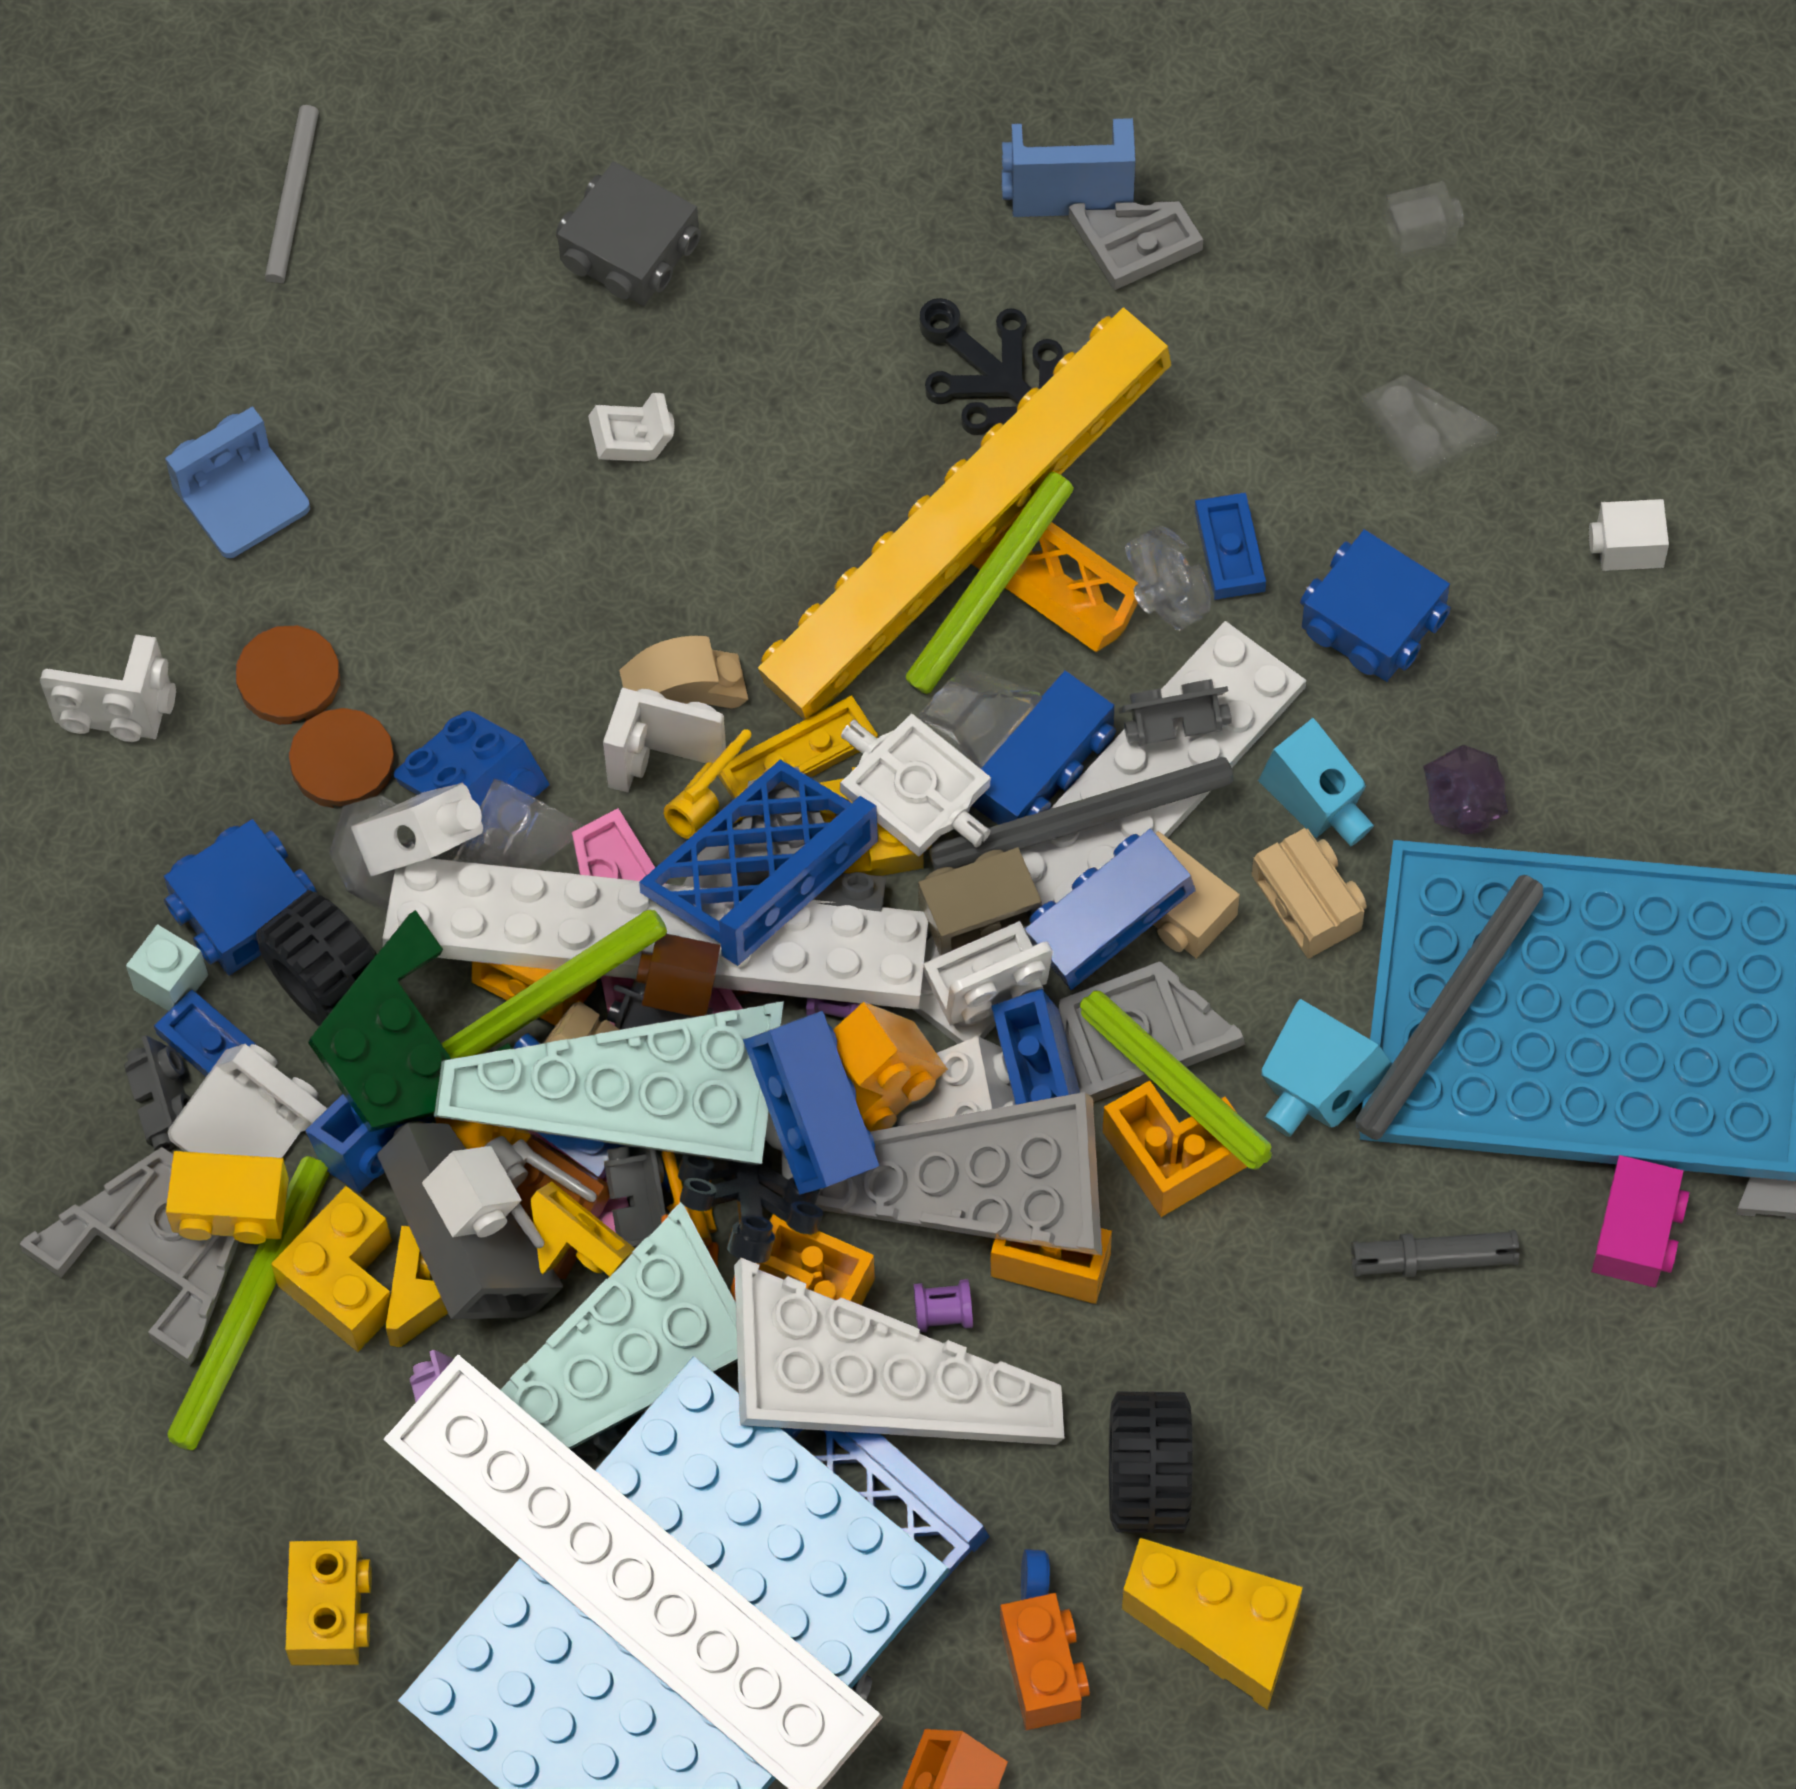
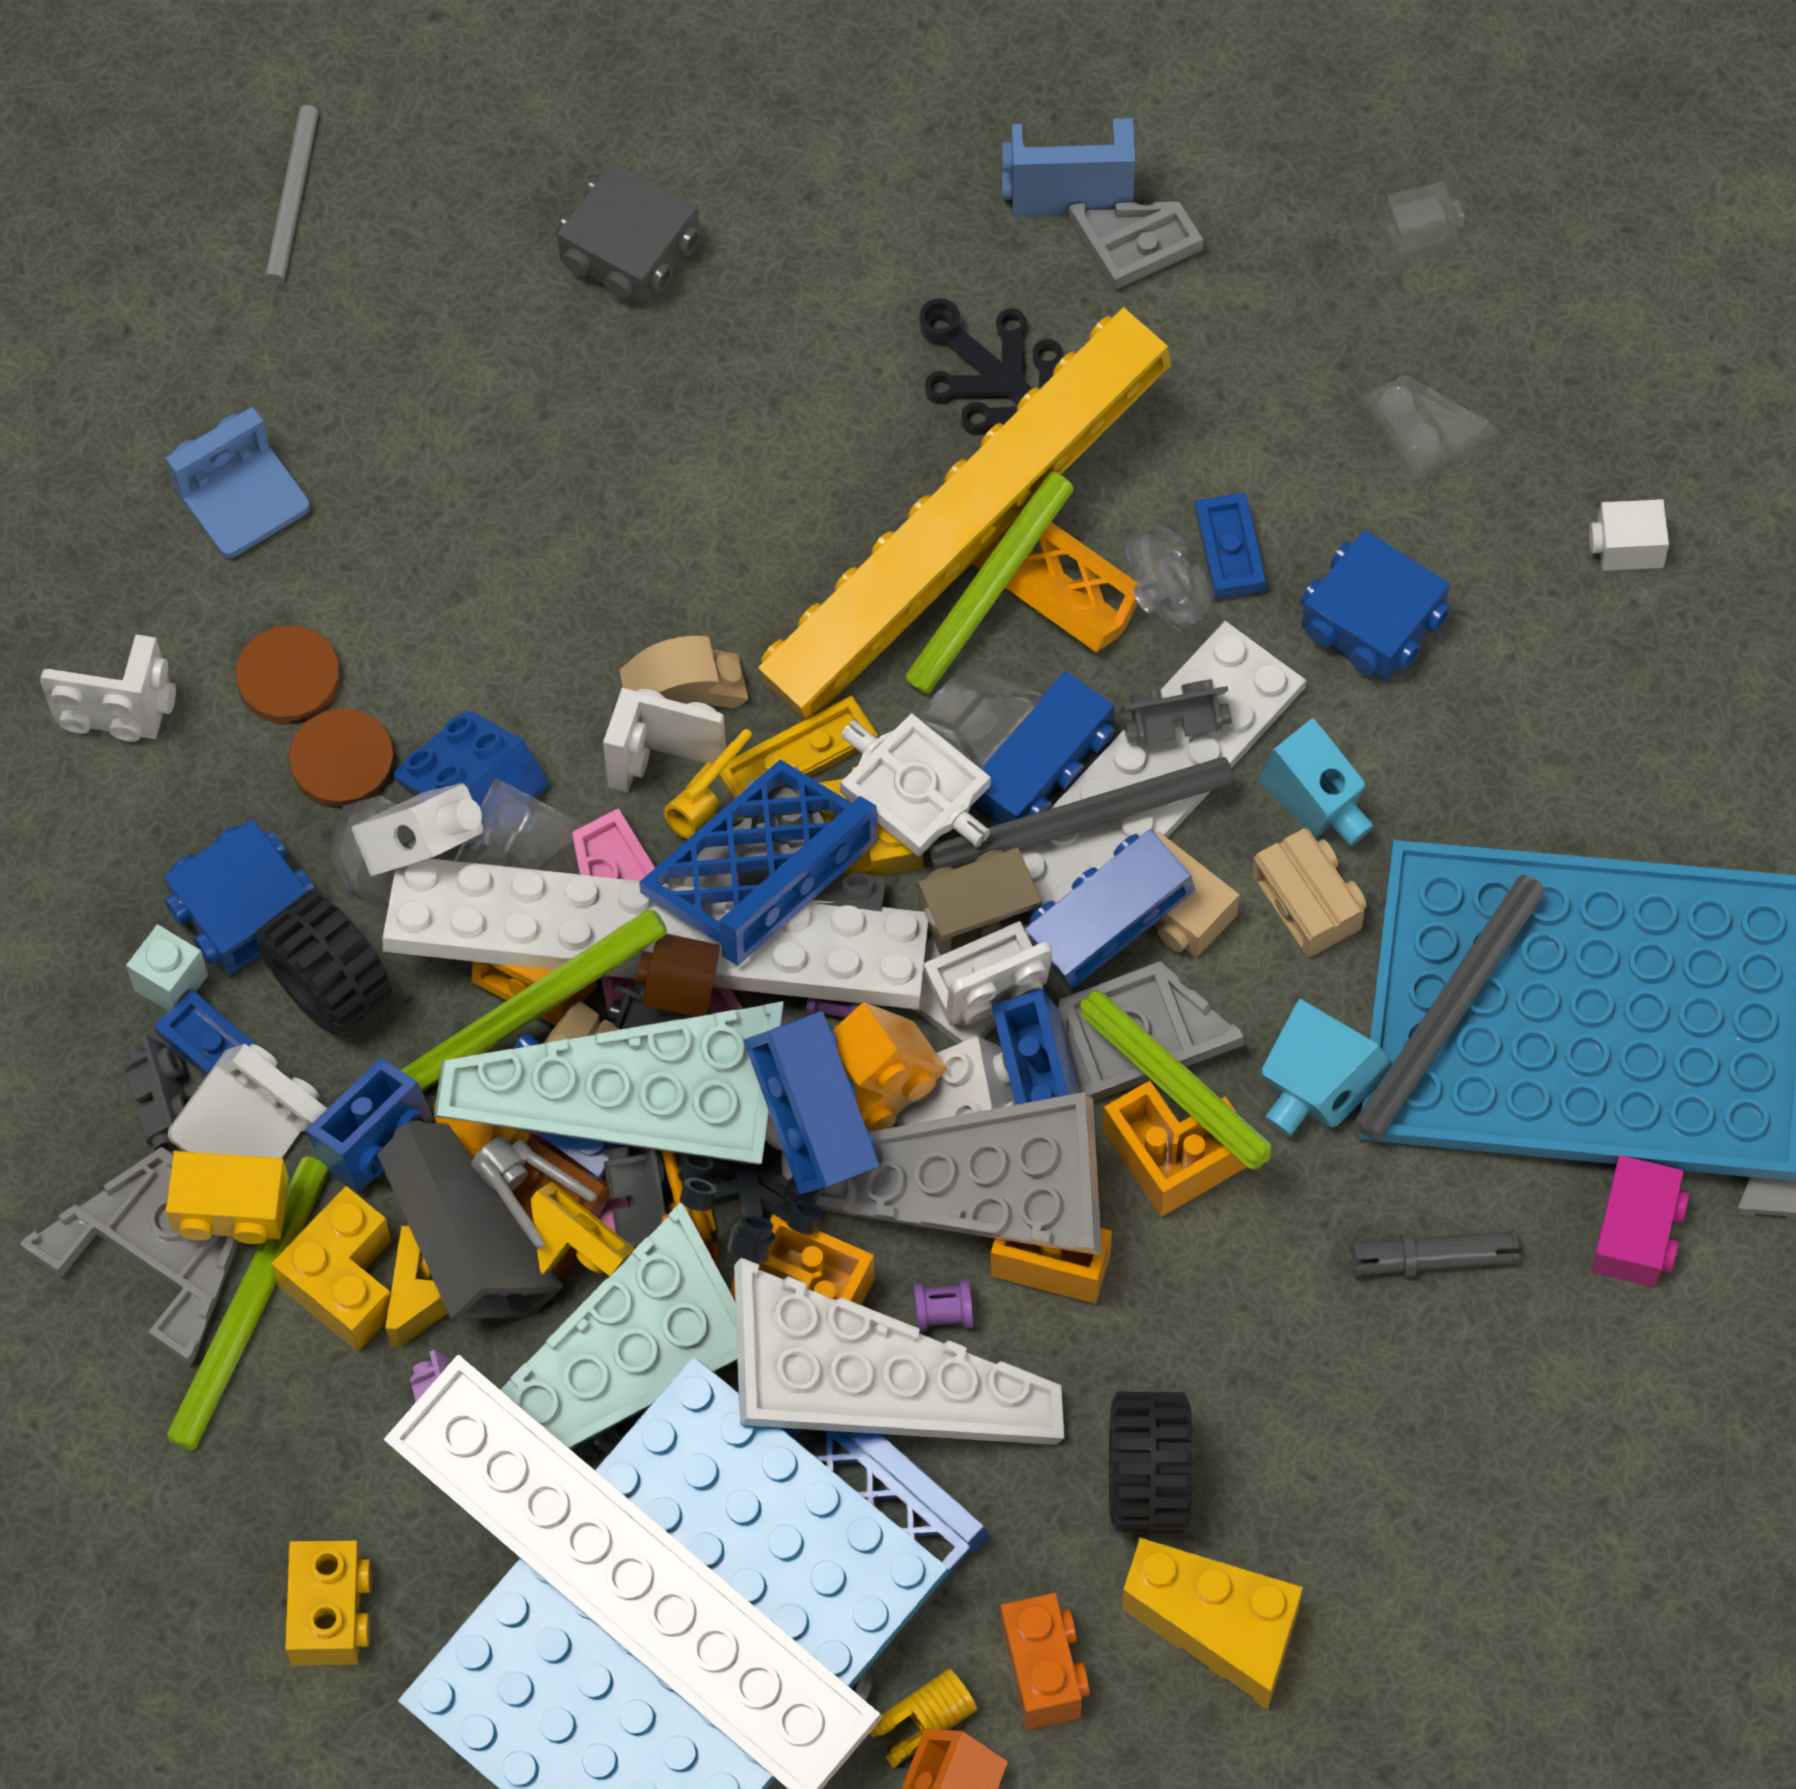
(378, 1039): dark green wing -> none
(472, 1192): white brick -> none
(632, 431): white bracket -> none
(934, 1706): none -> yellow hinge
(1034, 1573): blue tile -> none
(1465, 790): clear purple brick -> none

